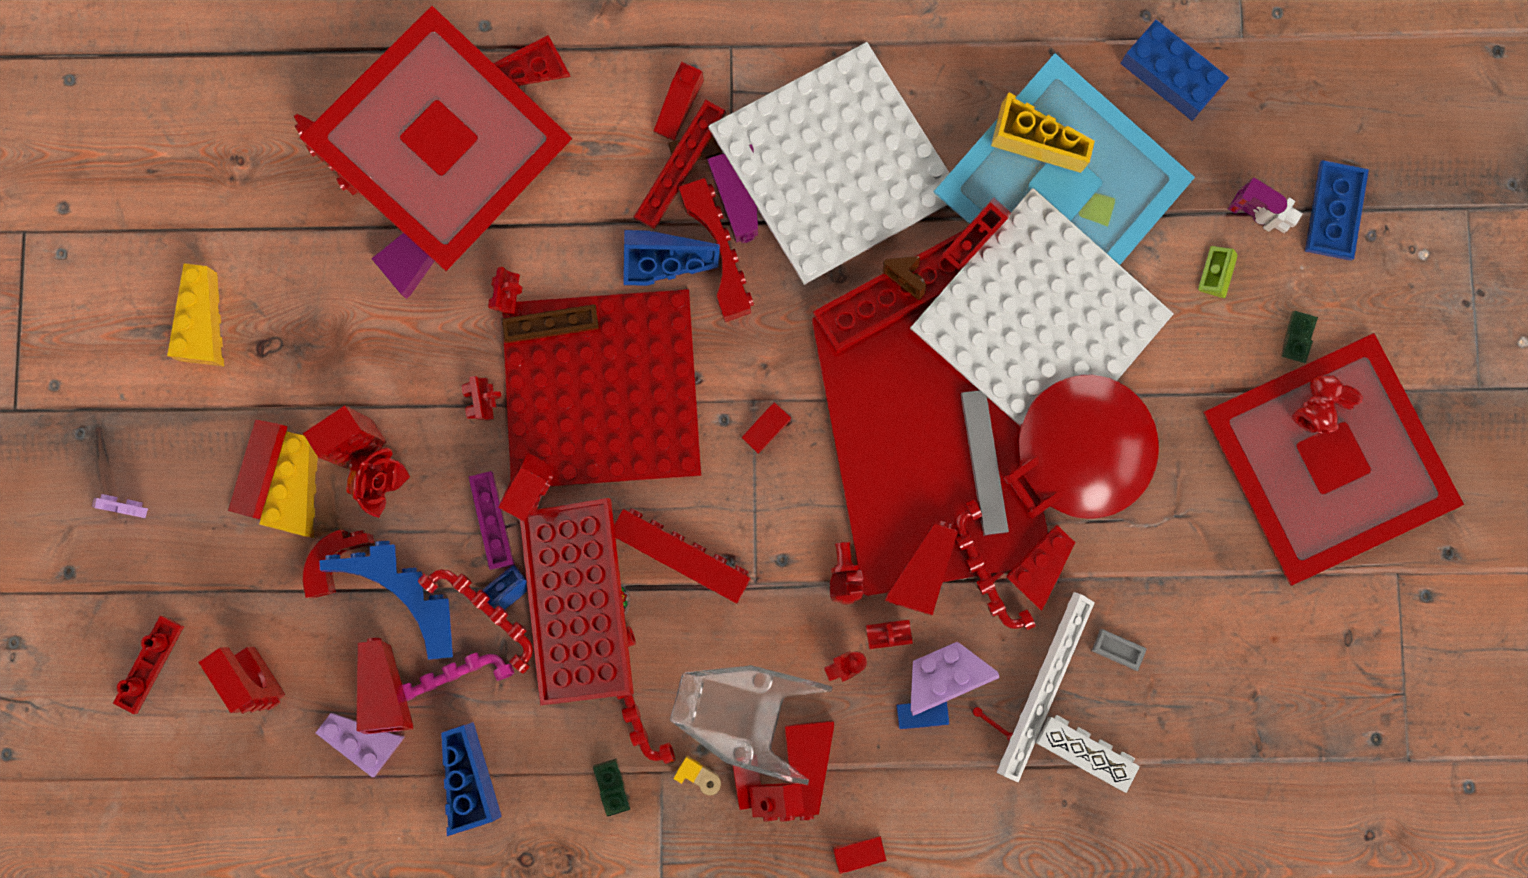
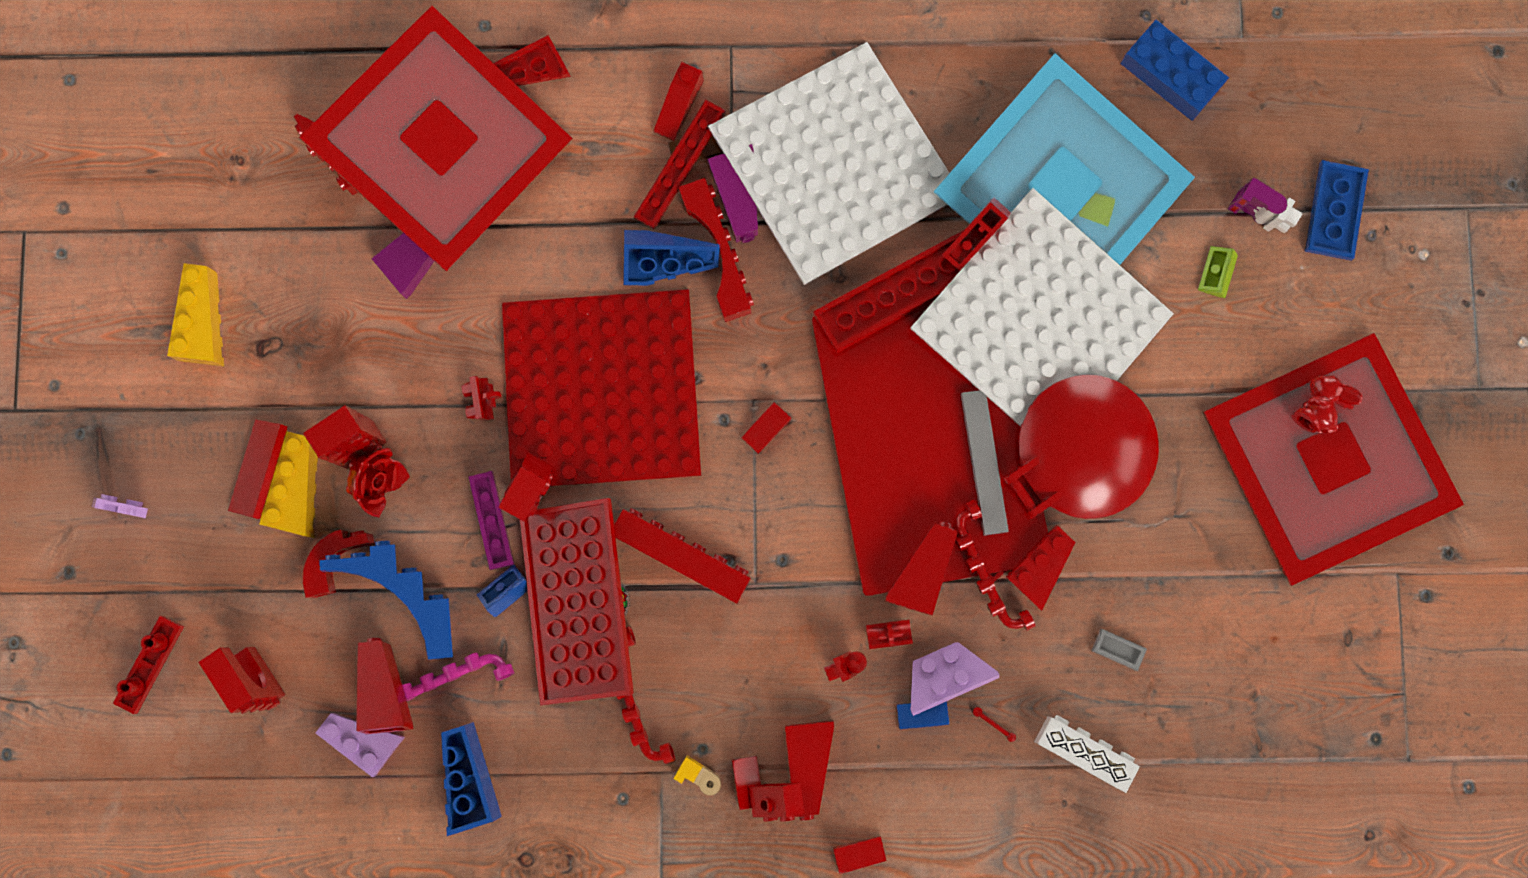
(480, 599): red bar -> none
(505, 291): red hips -> none
(550, 323): reddish brown tile -> none
(611, 787): clear green slope -> none
(737, 714): clear windscreen -> none
(846, 577): red piece -> none
(902, 271): reddish brown slope -> none
(1039, 136): yellow wedge -> none
(1045, 687): white plate -> none
(1298, 336): clear green slope -> none

